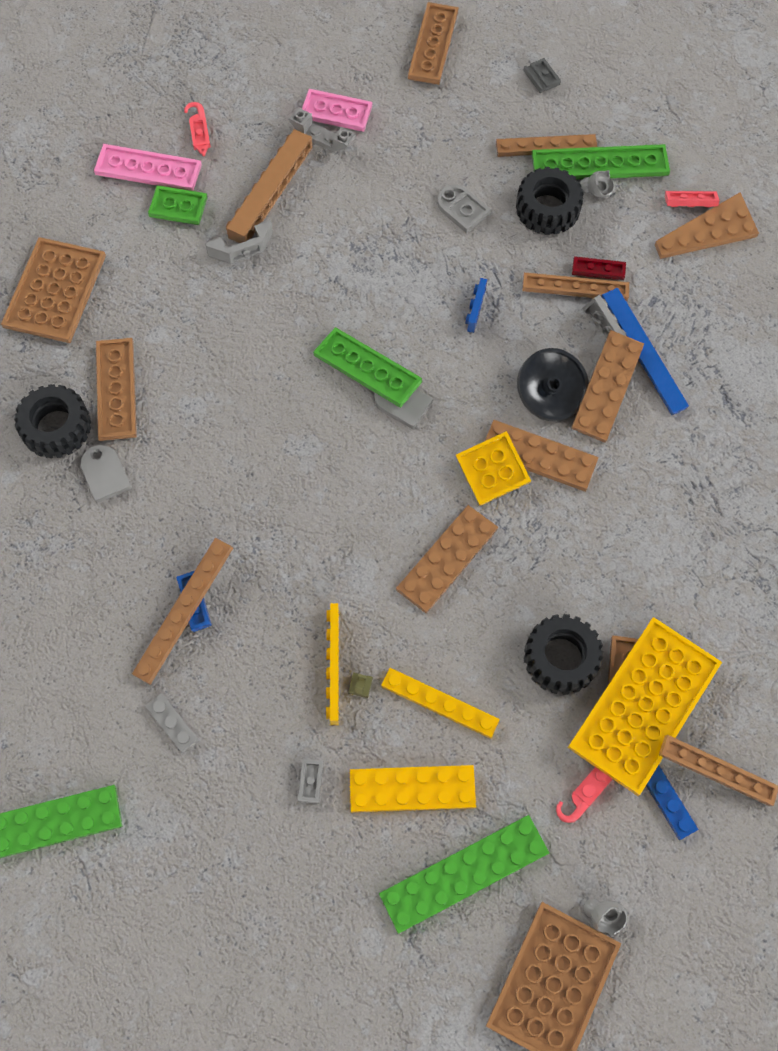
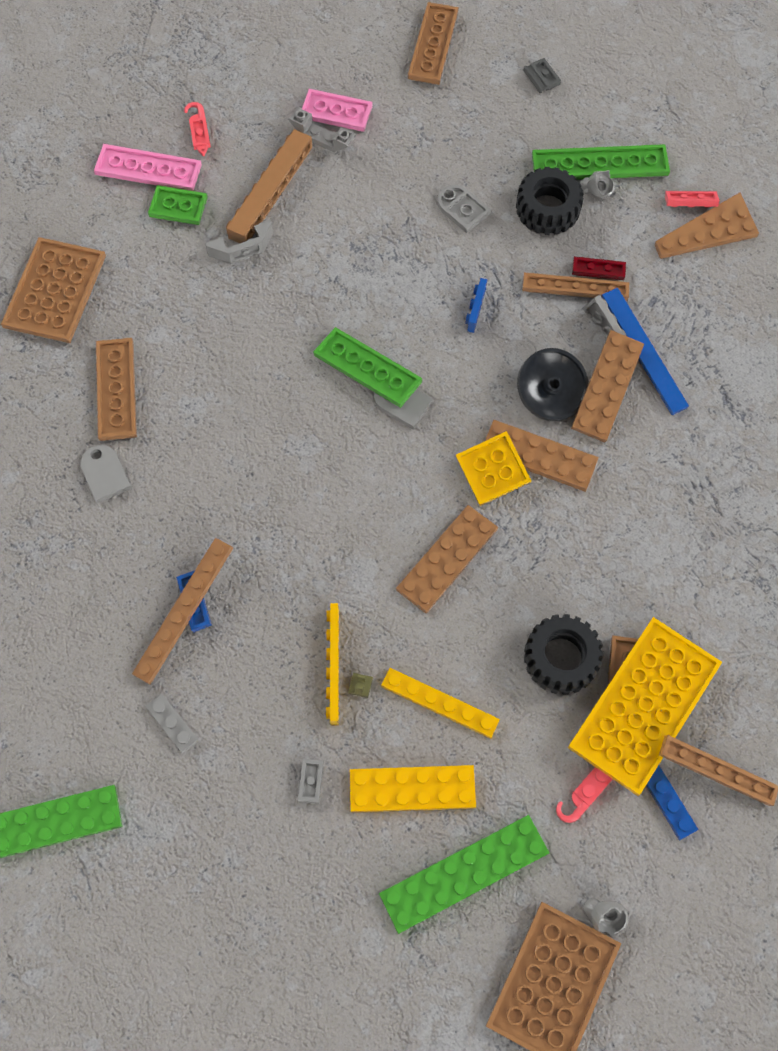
(46, 401): black tyre -> none
(524, 146): medium nougat plate -> none

